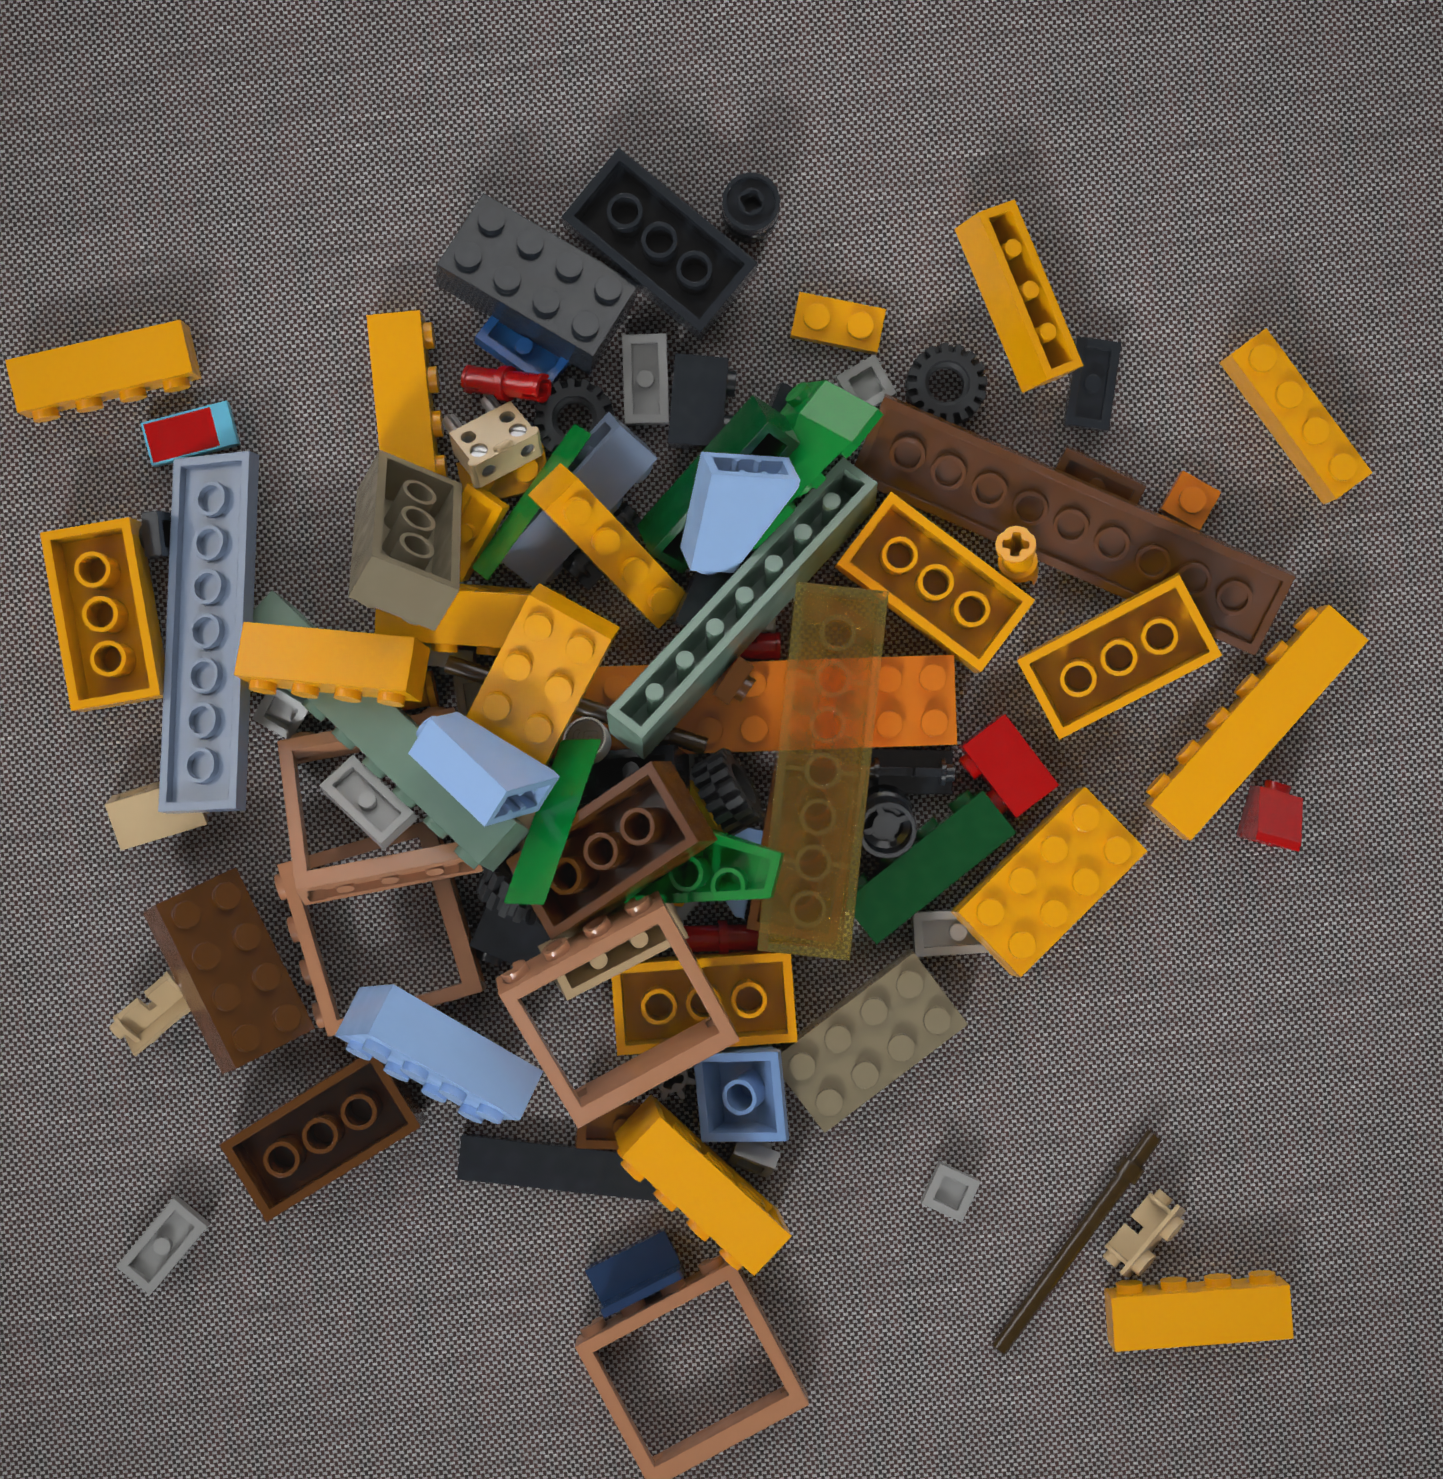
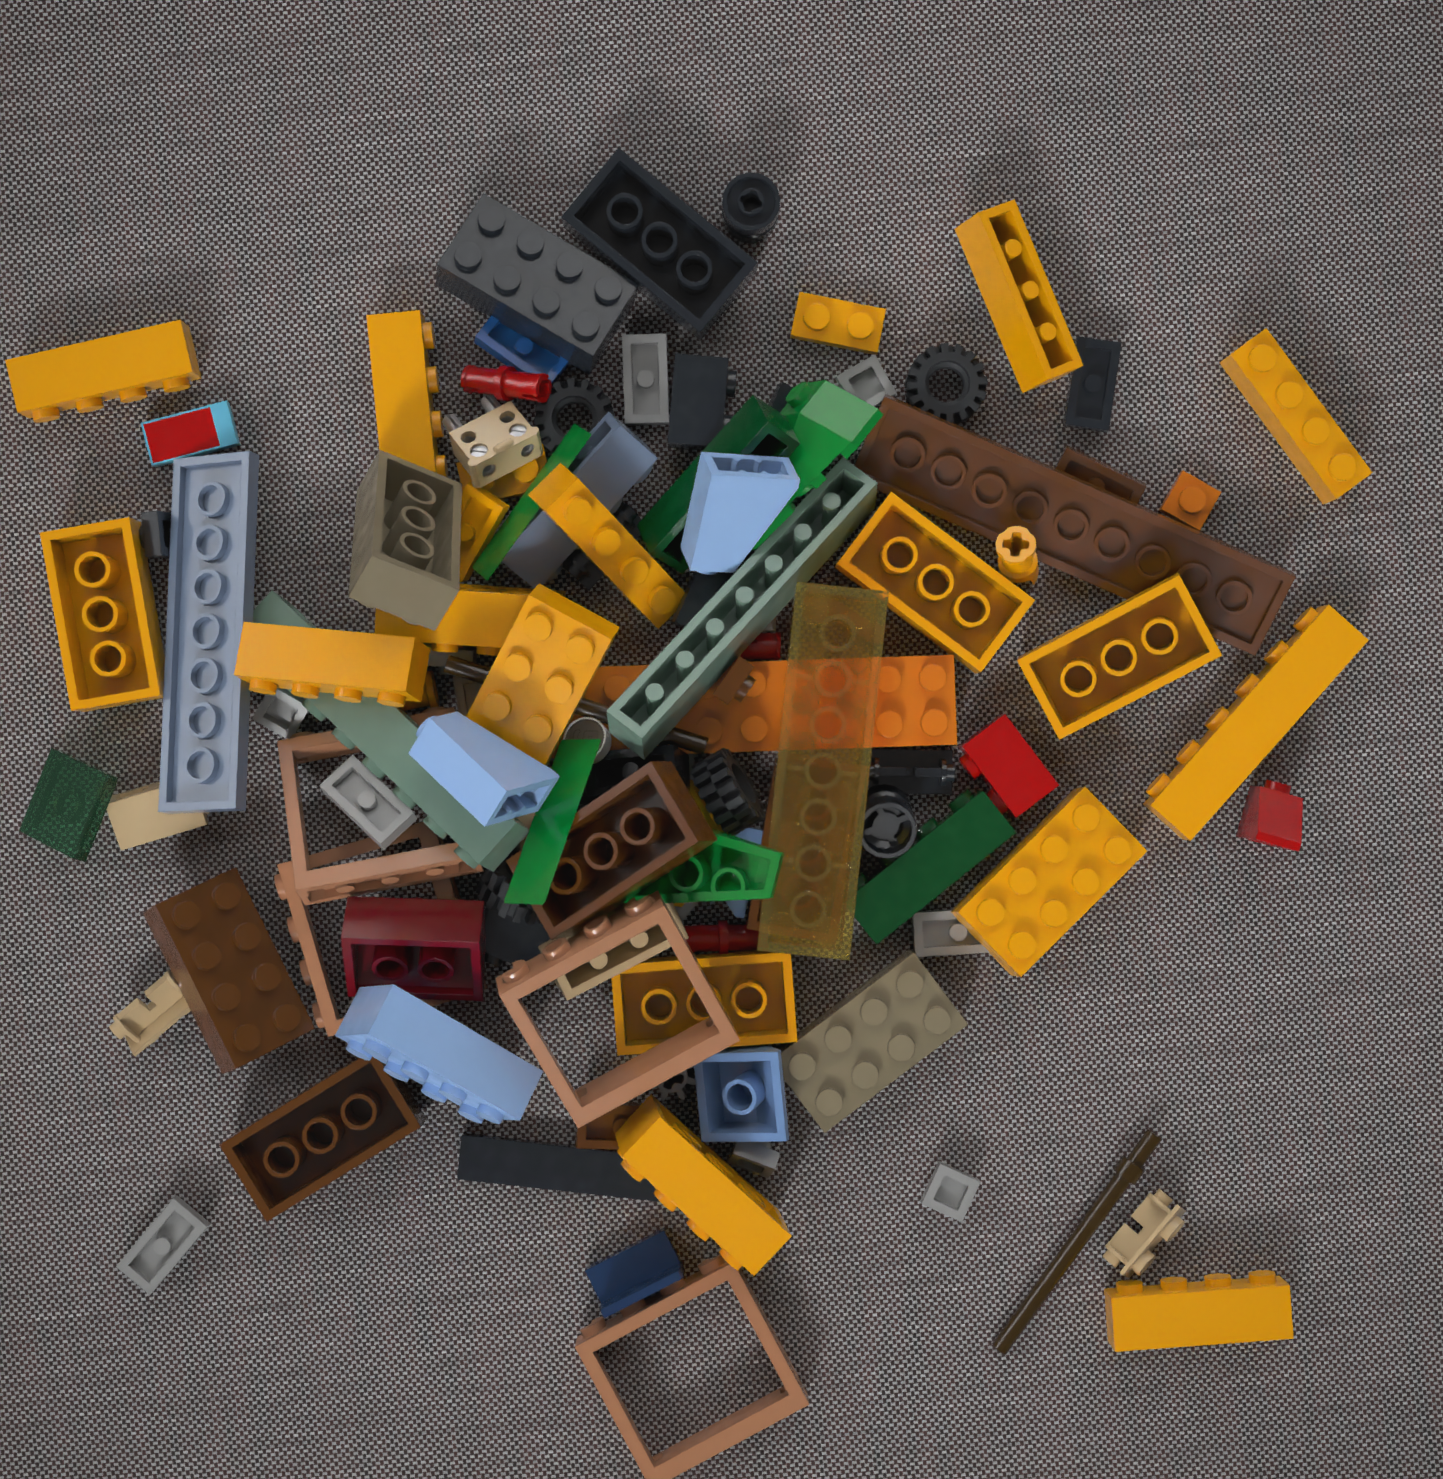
(68, 804): none -> clear green tile
(416, 944): none -> dark red slope

